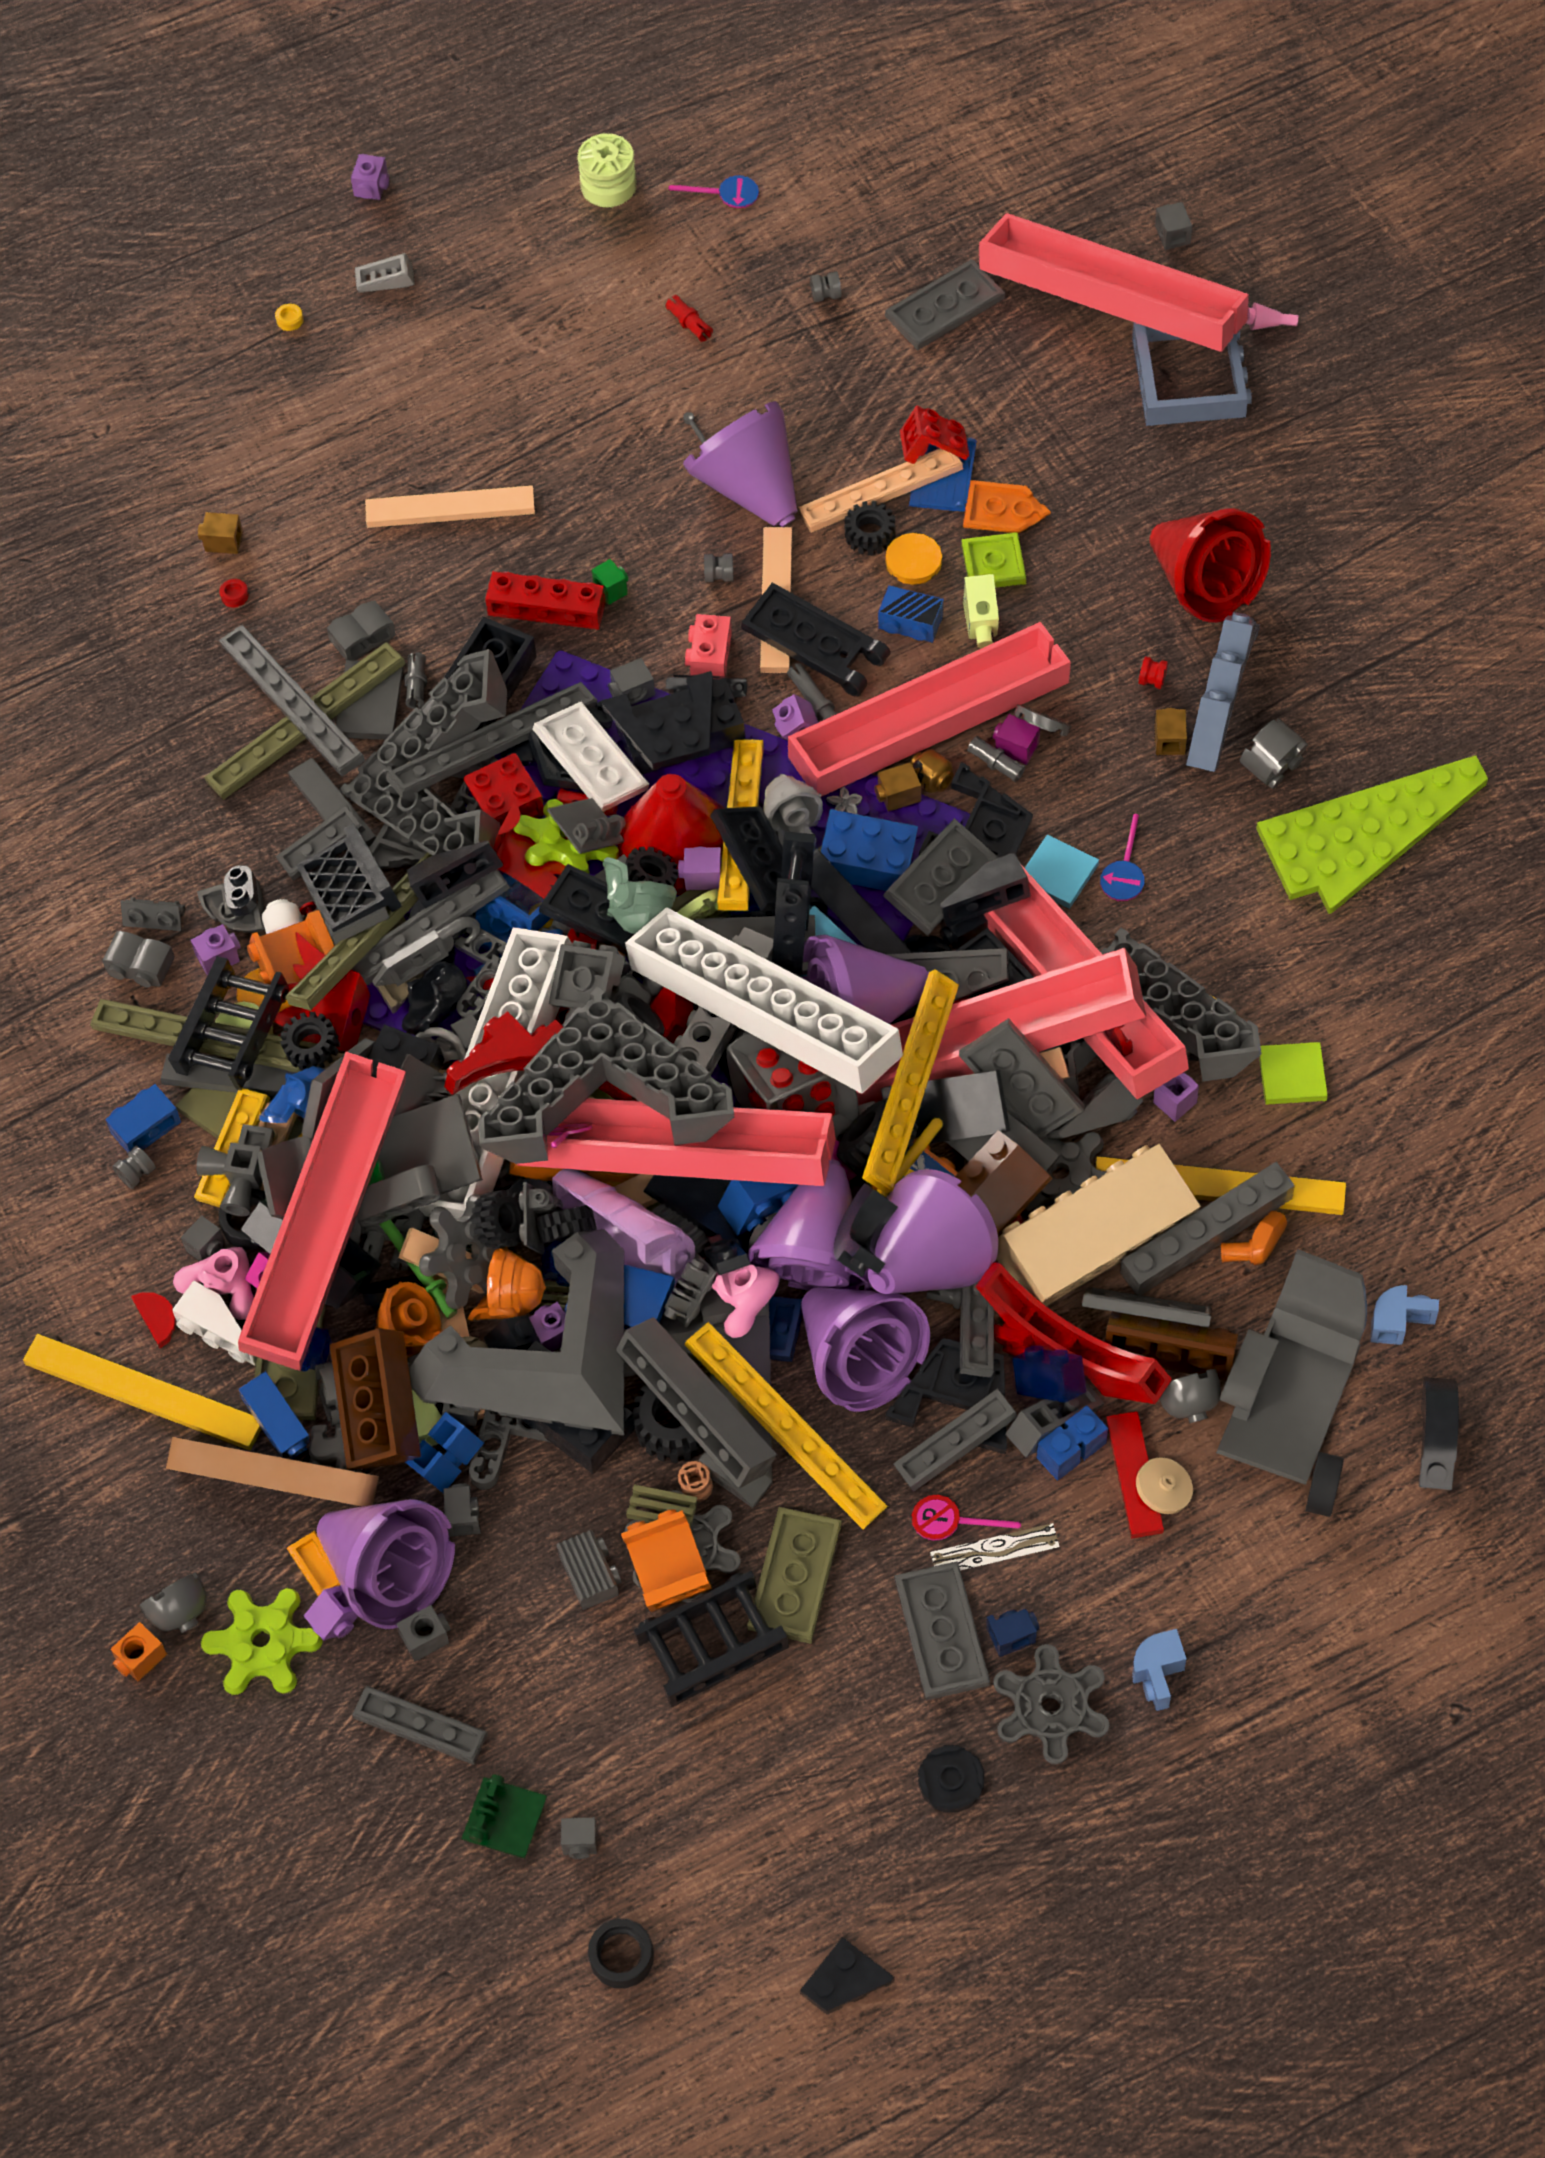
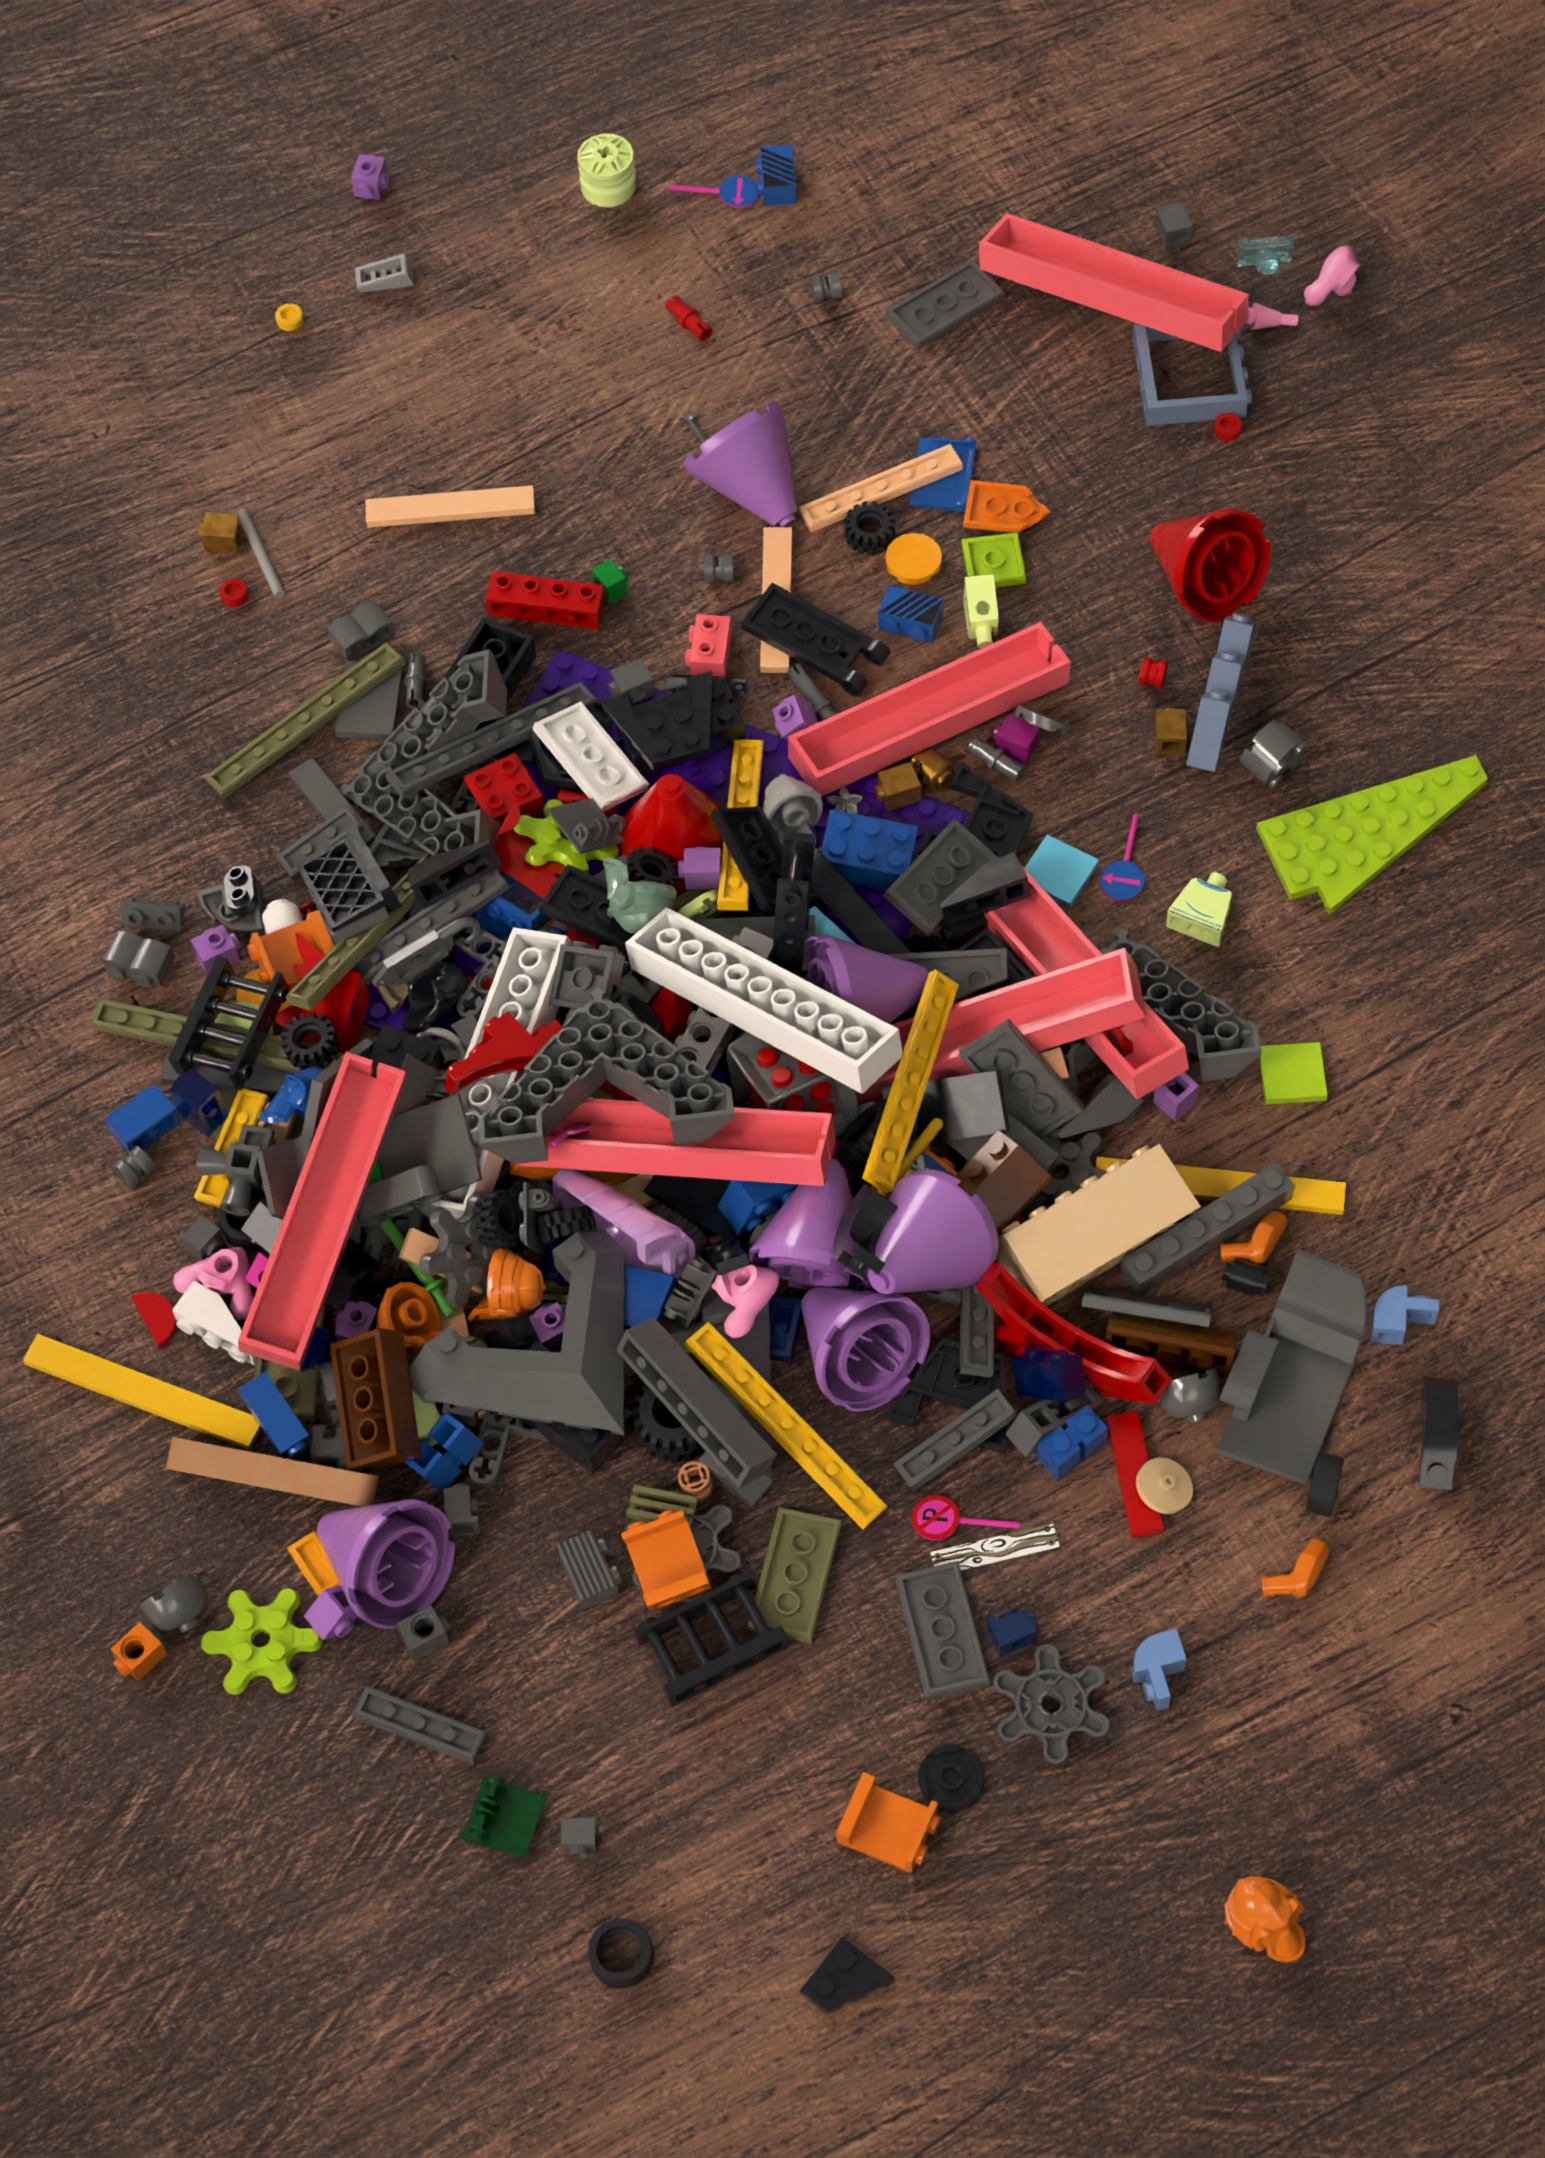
(199, 1102): none -> clear blue brick
(260, 554): none -> light grey bar
(292, 700): dark grey tile -> none
(355, 1320): none -> medium lavender brick
(777, 175): none -> blue brick
(887, 1825): none -> orange panel
(928, 427): red bracket -> none
(1201, 909): none -> yellowish green torso
(1228, 426): none -> red tile
(1245, 1277): none -> black brick
(1265, 253): none -> clear light blue tile
(1266, 1916): none -> orange head
(1304, 1574): none -> orange arm
(1335, 275): none -> bright pink head

